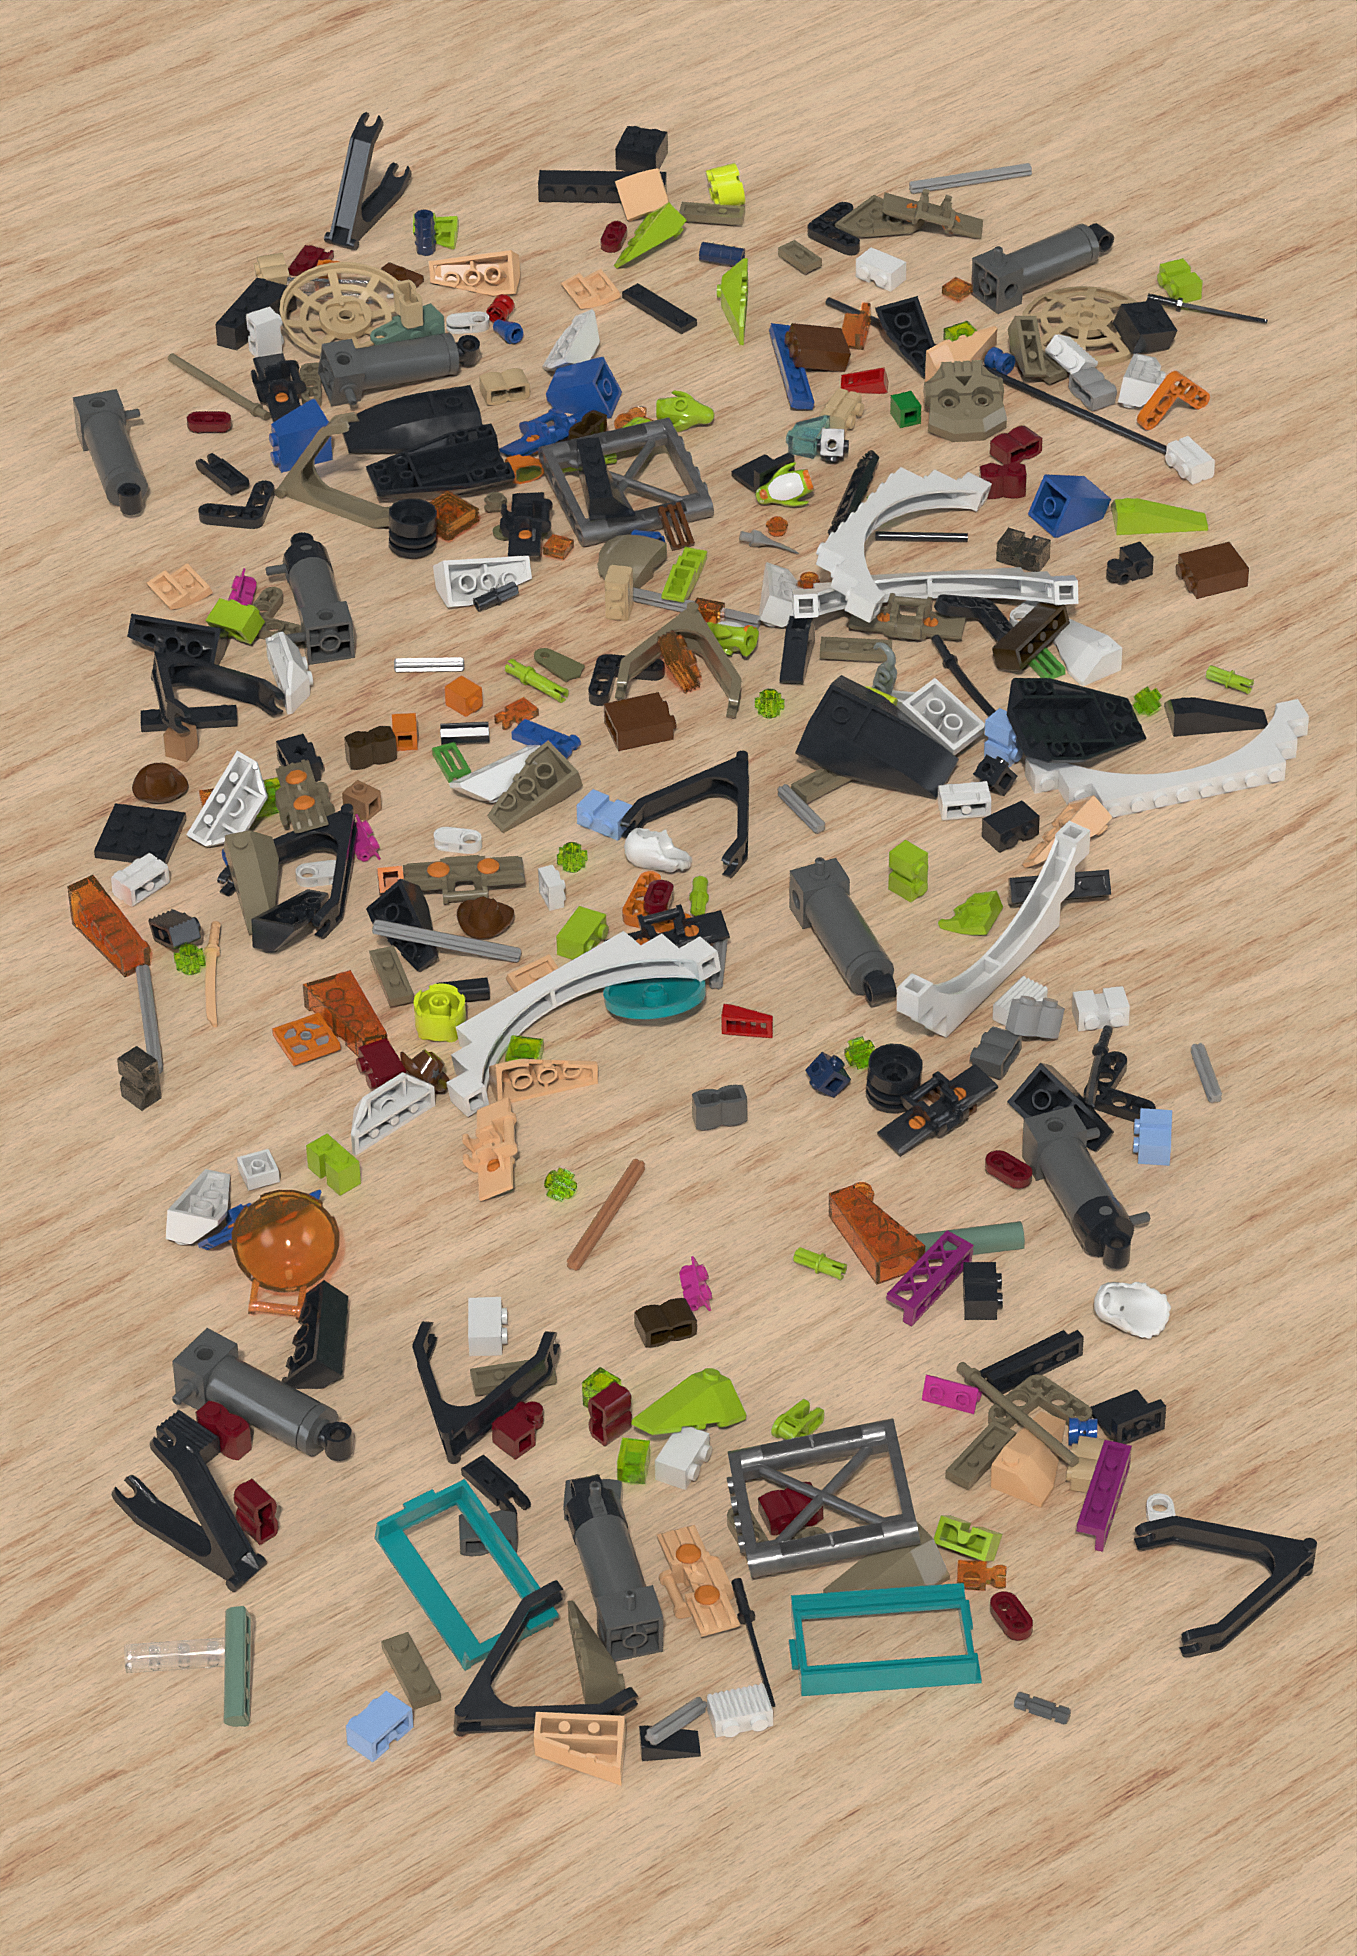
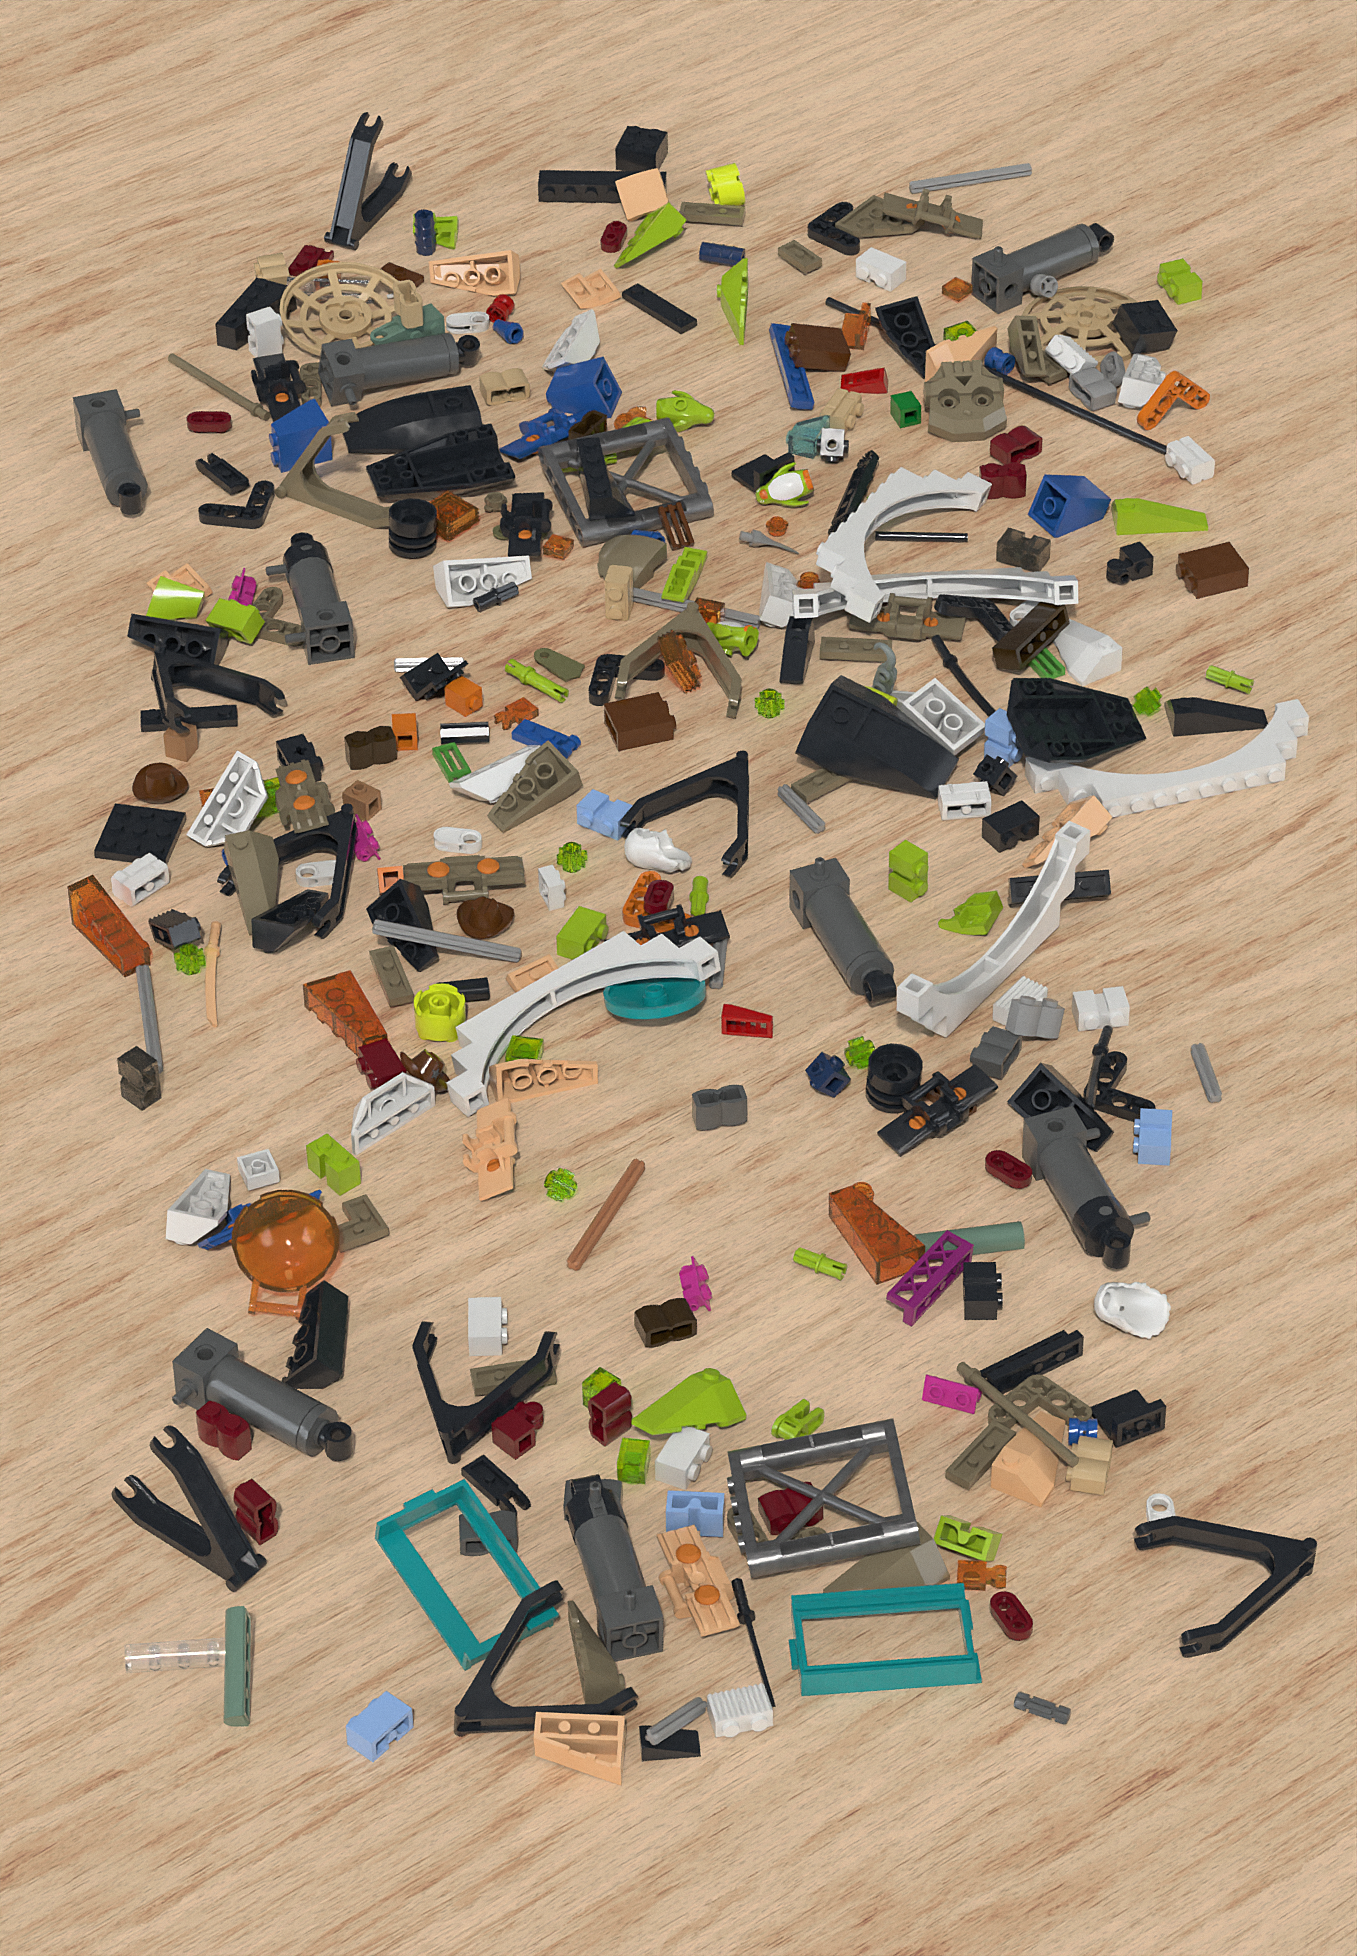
(175, 600): none -> lime slope
(200, 1437): black brick -> none
(289, 670): white wedge -> none
(306, 1039): orange piece -> none
(363, 1224): none -> dark tan plate
(411, 1670): dark tan plate -> none
(430, 677): none -> black bracket
(525, 468): rock -> none
(700, 1509): none -> light blue brick
(1049, 283): none -> light grey wheel
(1105, 1491): magenta fence -> none
(1113, 368): none -> light grey plate
(1179, 303): black sword -> none

